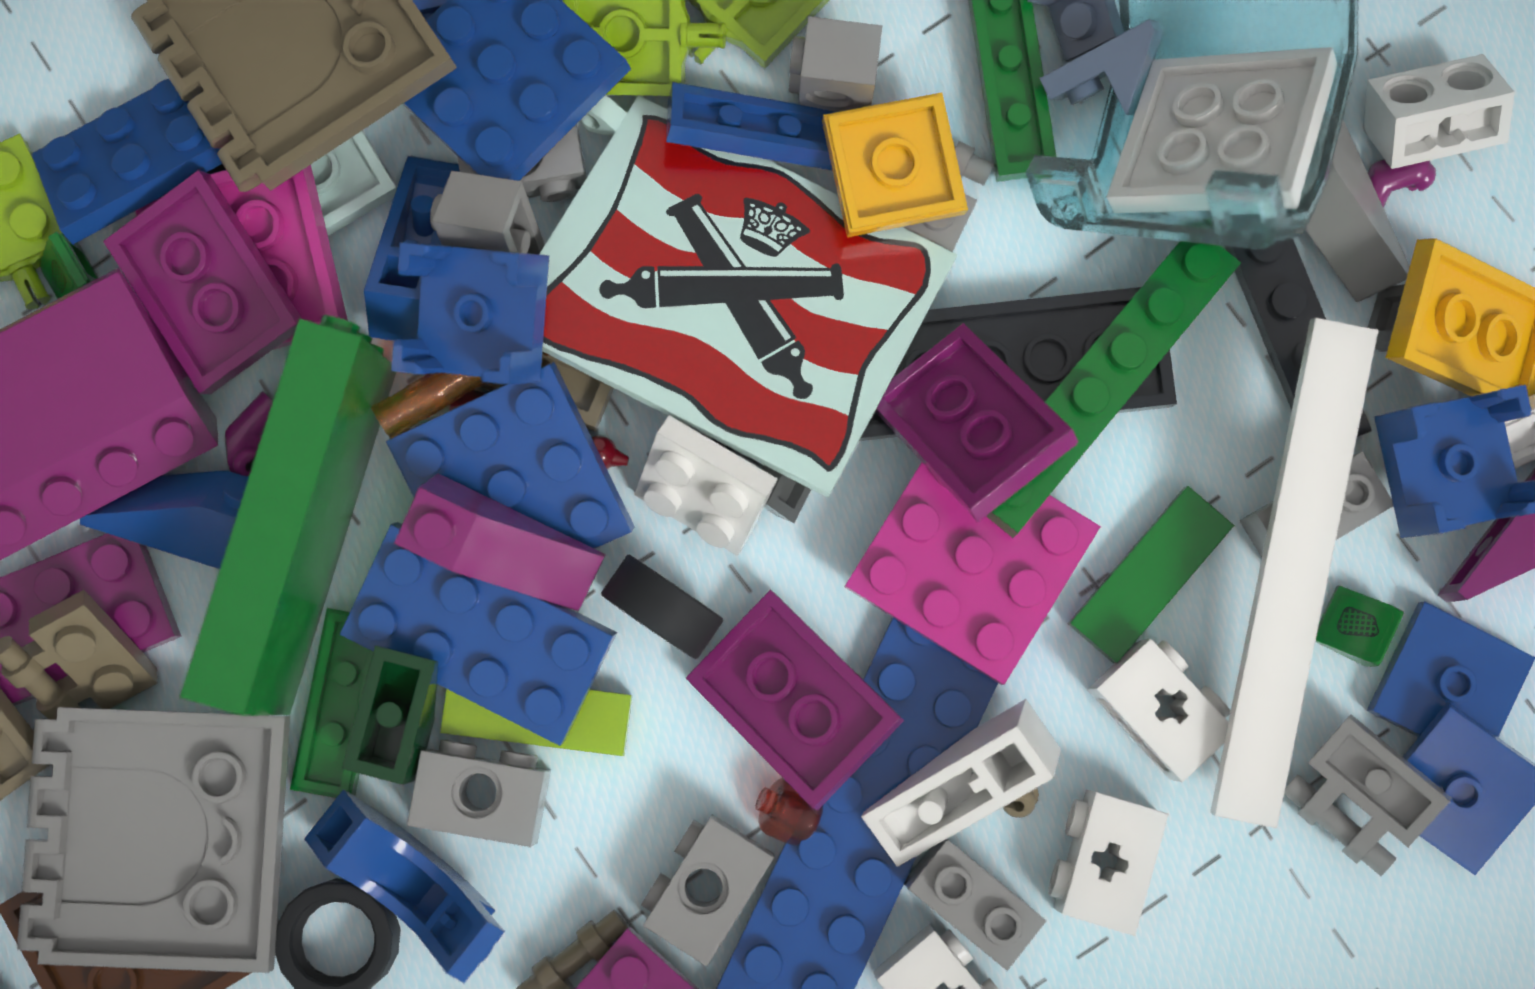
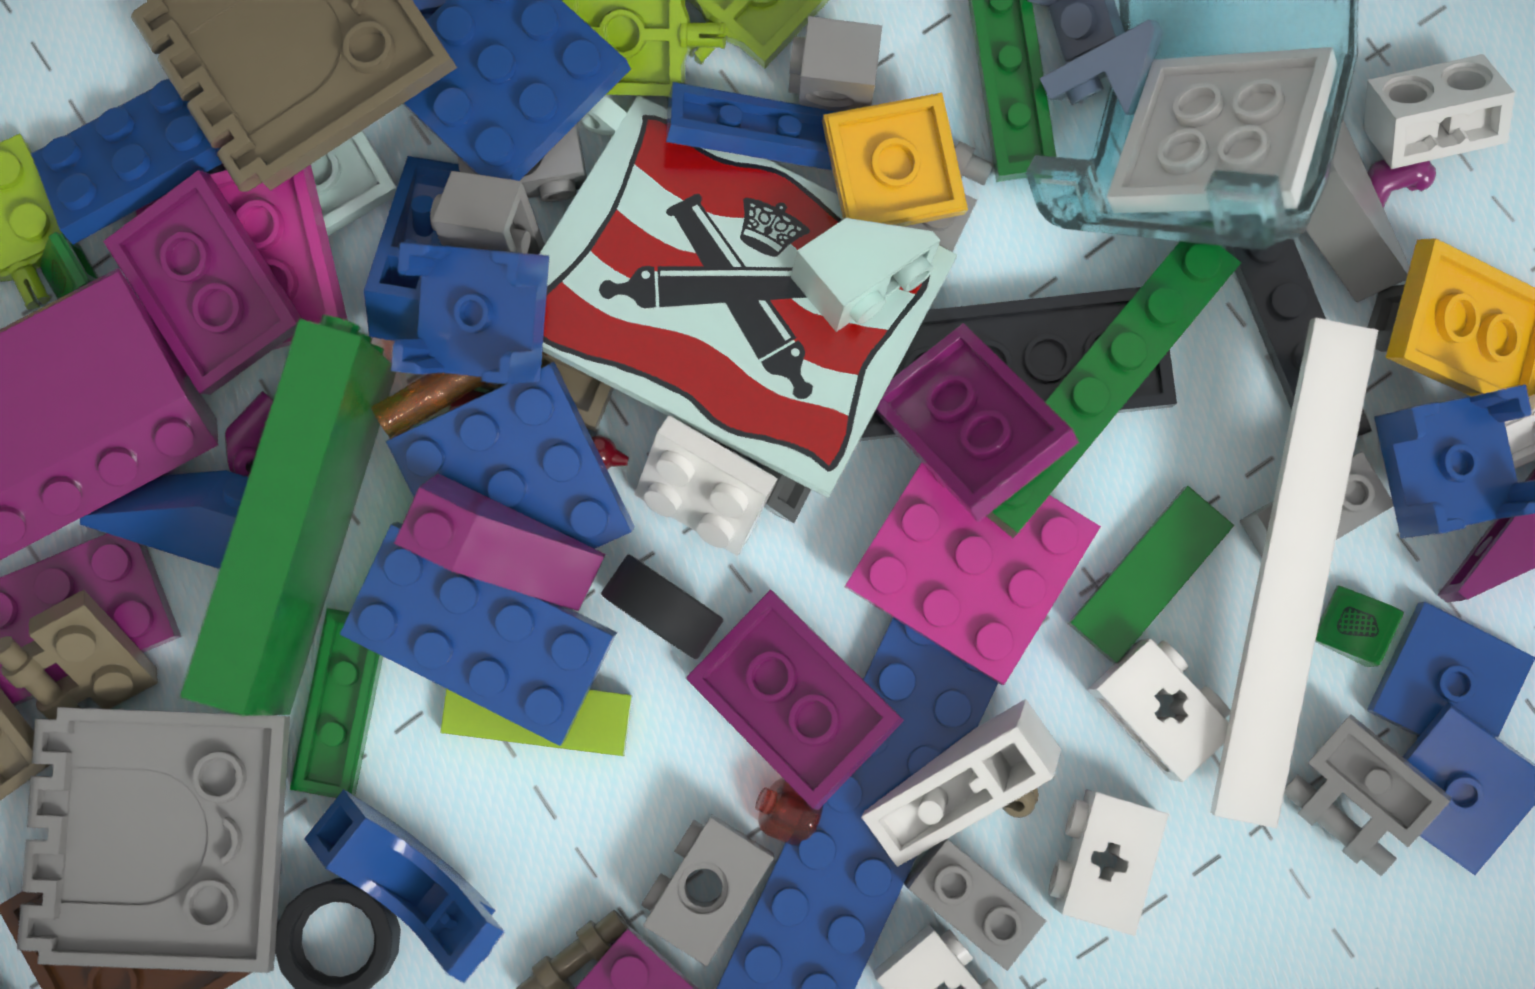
(393, 716): dark green slope -> none
(443, 804): light grey brick -> none
(859, 265): none -> light aqua slope

